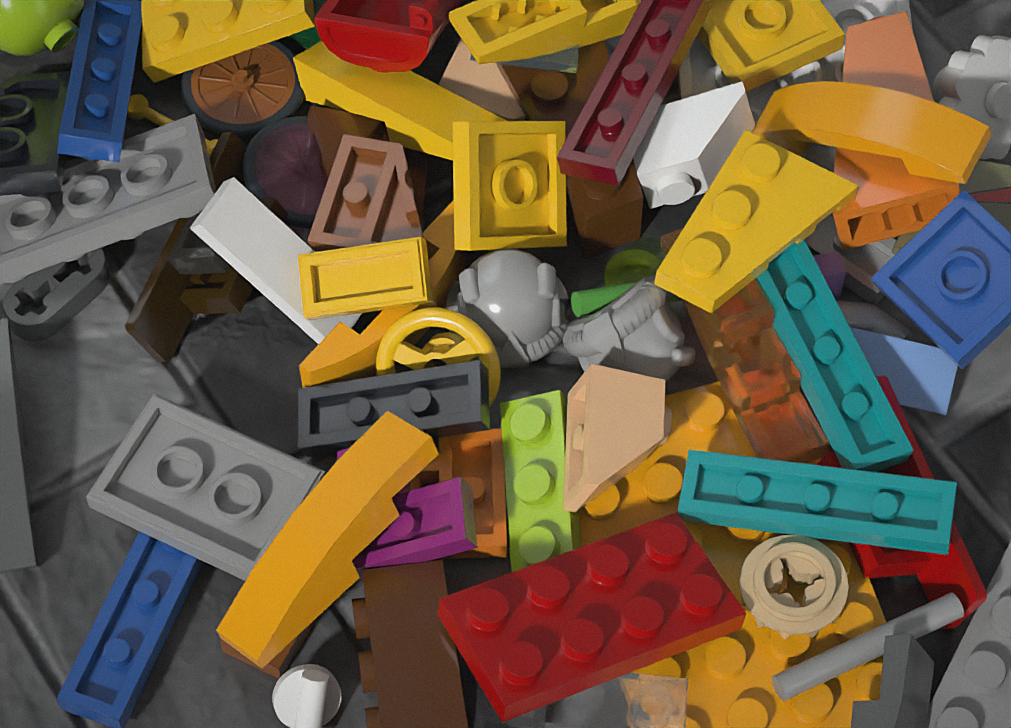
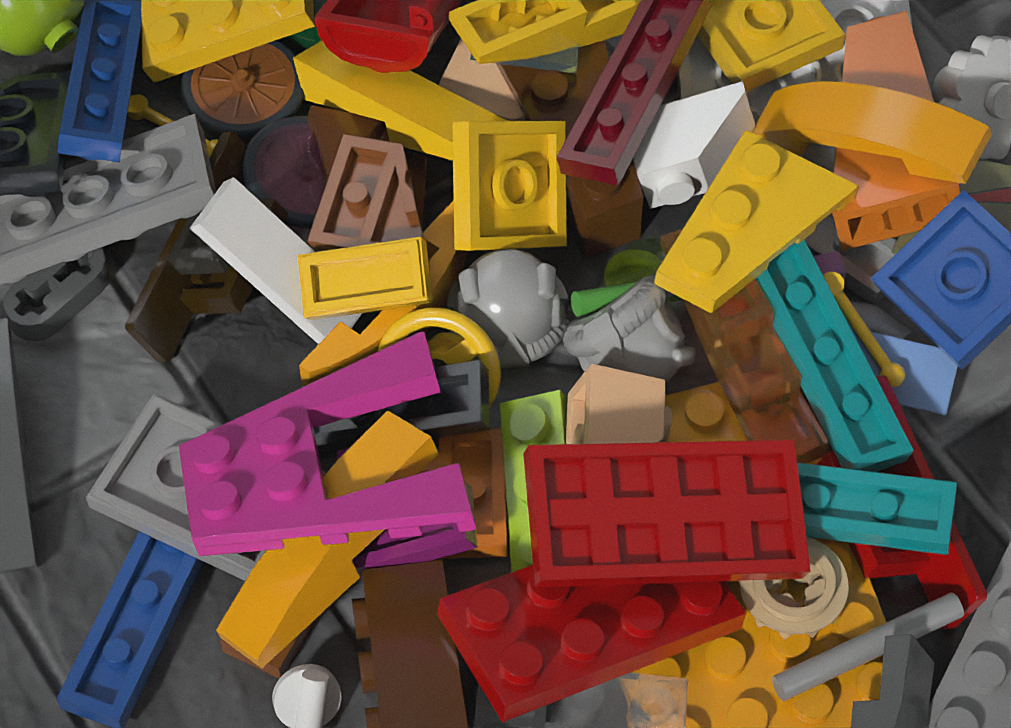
(265, 477): none -> dark pink wing
(665, 512): none -> red plate
(893, 371): none -> yellow hinge

